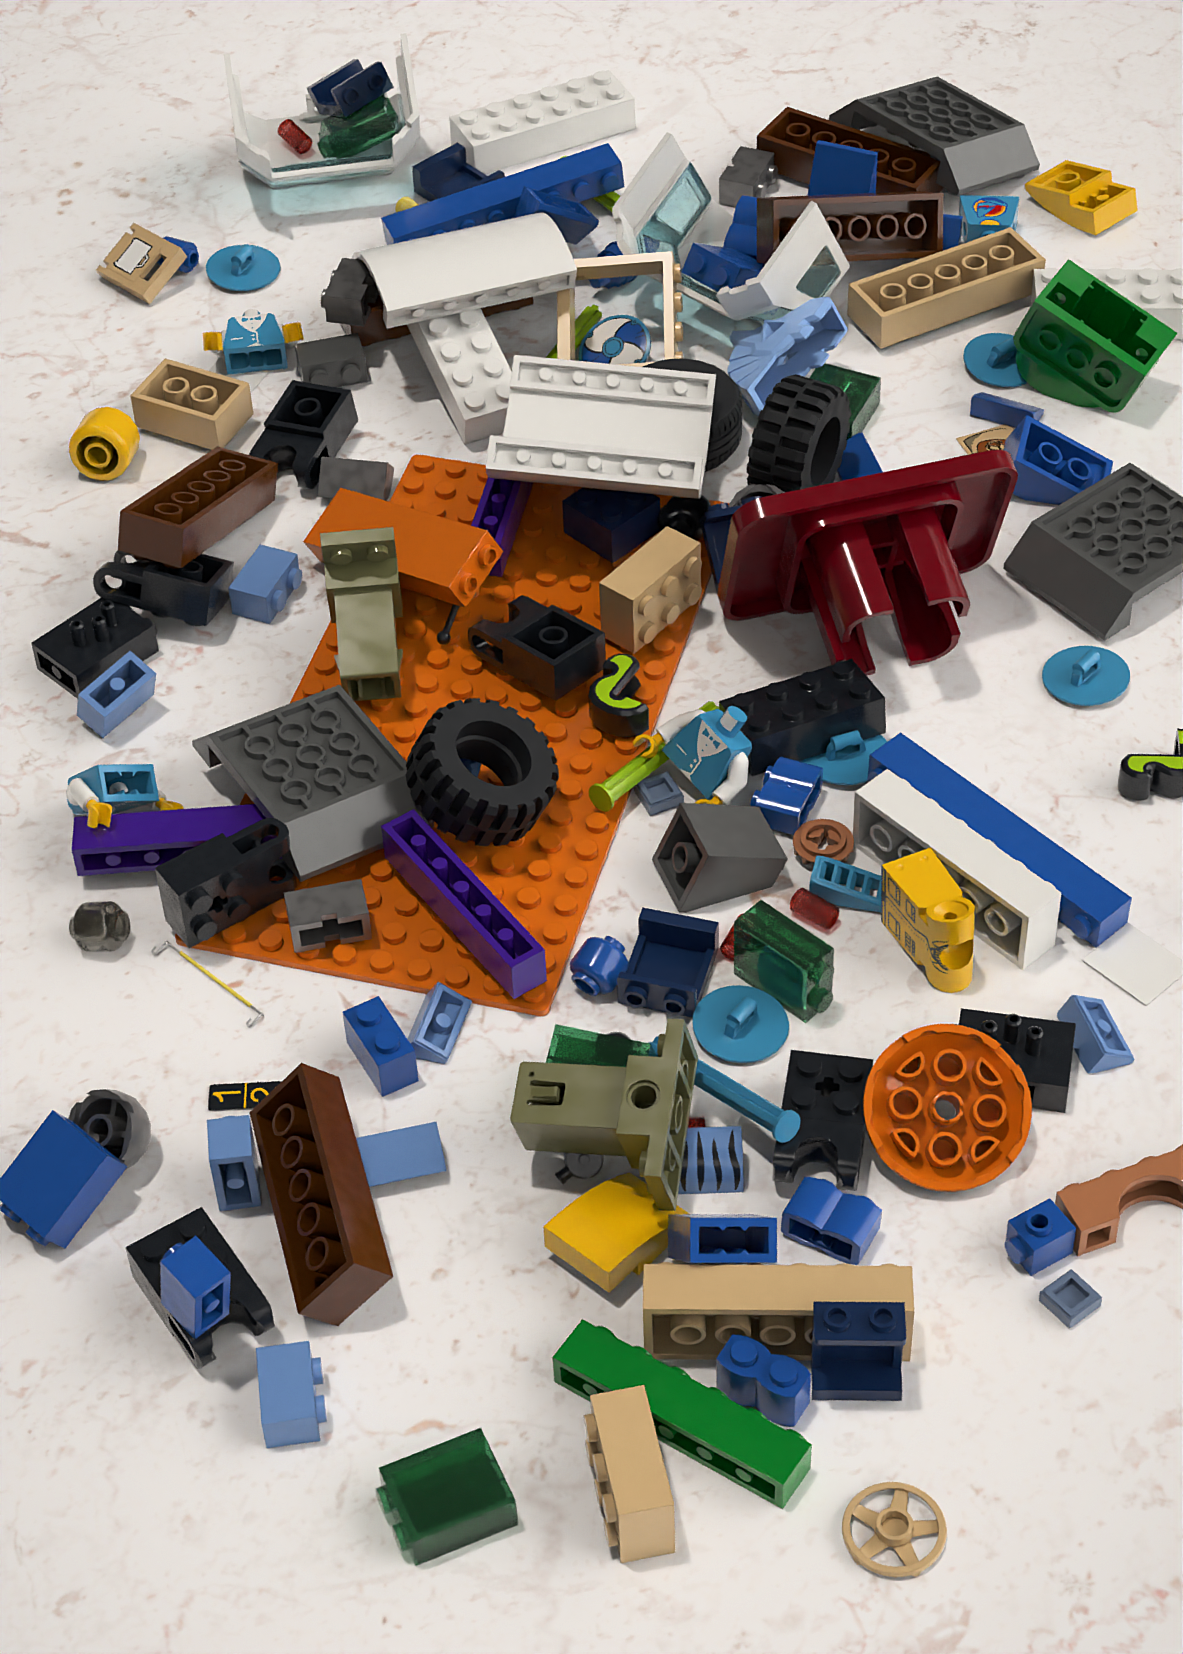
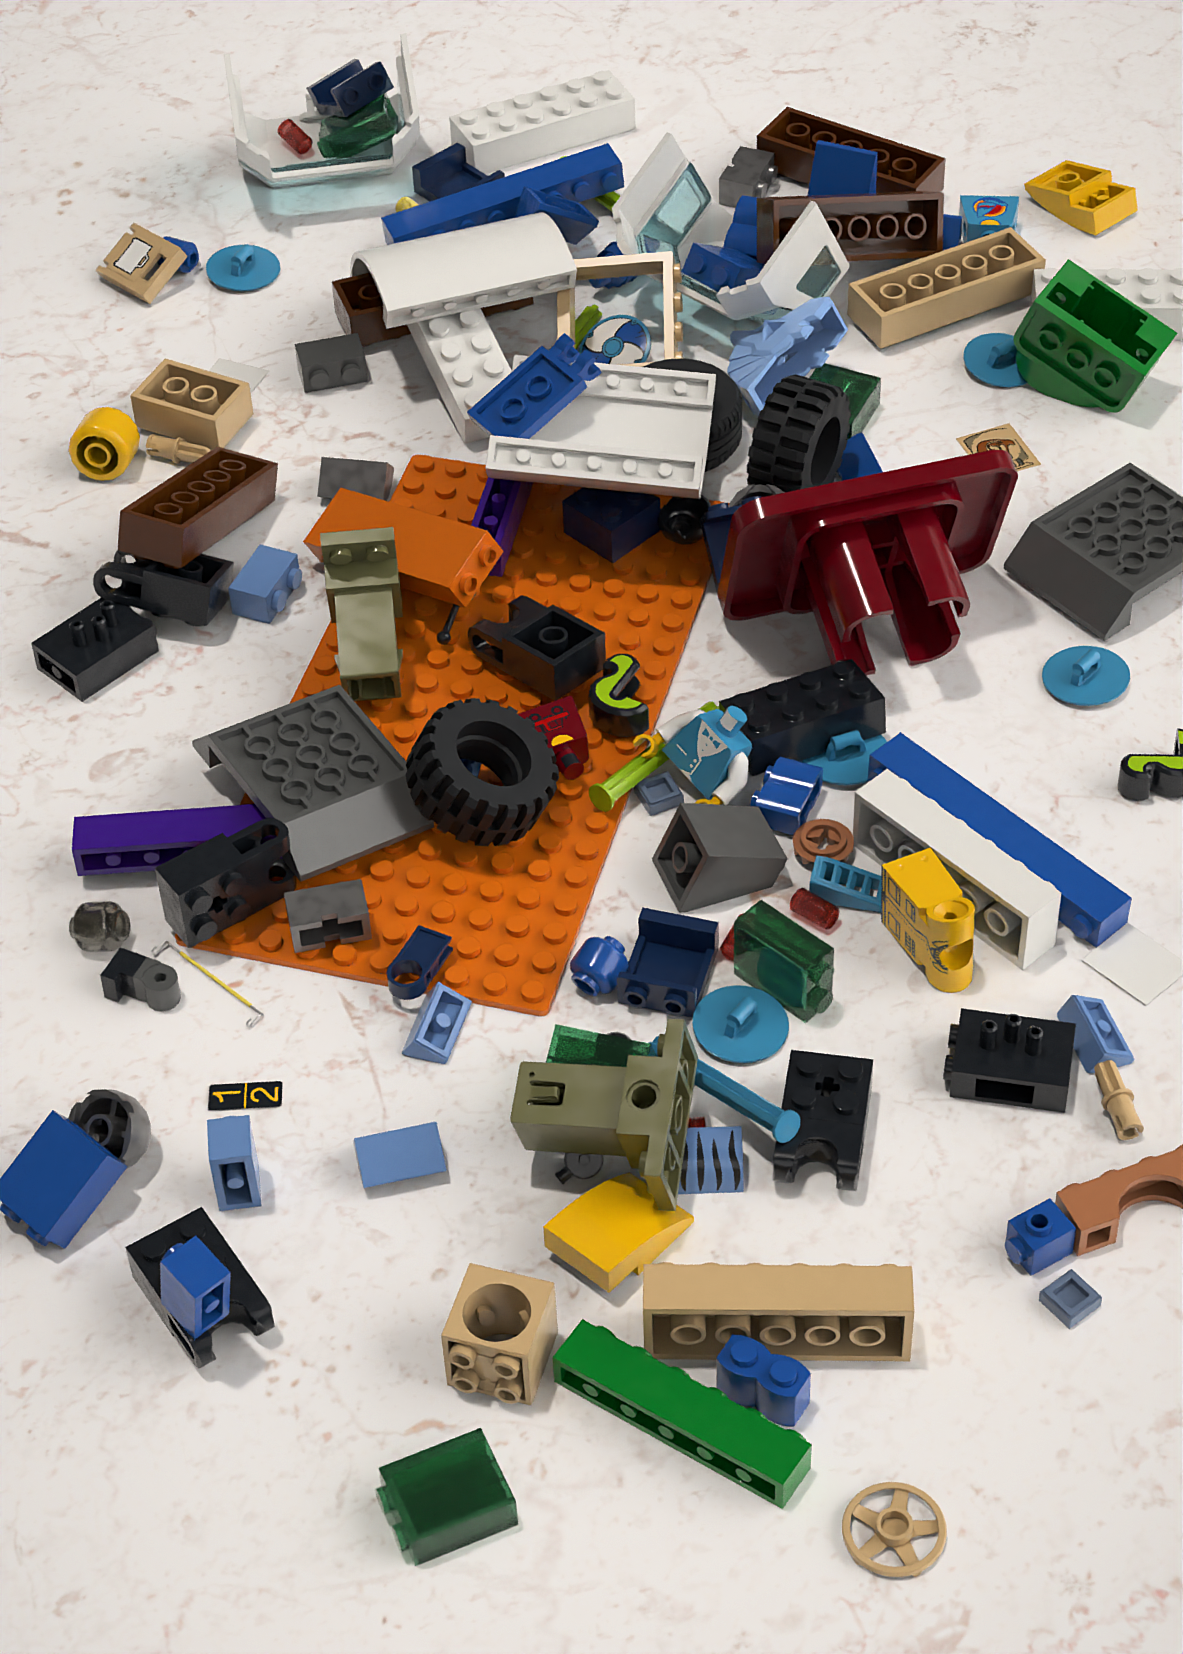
(115, 789): dark azure torso -> none
(116, 694): medium blue brick -> none
(141, 979): none -> leg
(175, 449): none -> tan axle
(253, 342): dark azure torso -> none
(288, 1394): medium blue brick -> none
(305, 426): black brick -> none
(320, 1195): reddish brown brick -> none
(349, 293): flat silver brick -> none
(380, 1046): blue brick -> none
(421, 955): none -> dark blue piece
(464, 904): dark purple brick -> none
(495, 1304): none -> tan brick
(535, 391): none -> blue tile
(564, 732): none -> dark red torso
(630, 1474): tan brick -> none
(650, 589): tan brick -> none
(722, 1238): brick -> none
(831, 1220): blue brick -> none
(857, 1350): dark blue panel -> none
(961, 131): dark grey slope -> none
(971, 1074): orange brick -> none
(1002, 409): blue slope -> none
(1051, 464): blue slope -> none
(1118, 1100): none -> tan axle

